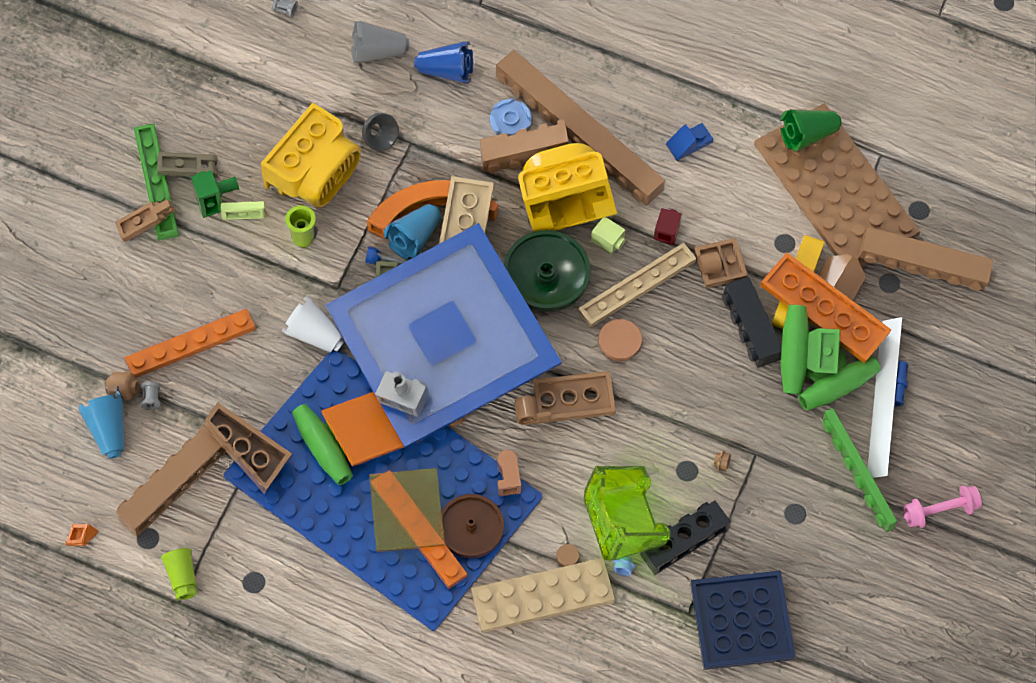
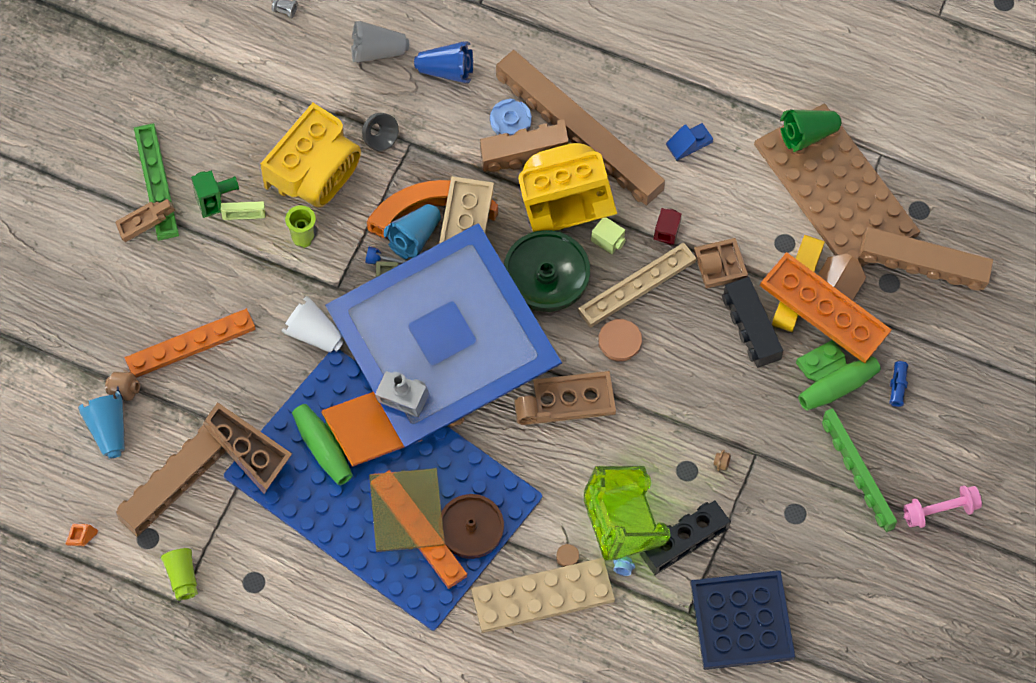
(150, 395): light grey bush -> none
(185, 164): dark tan plate -> none
(508, 466): nougat leg -> none
(806, 349): bright green plate -> none
(884, 401): white sticker -> none

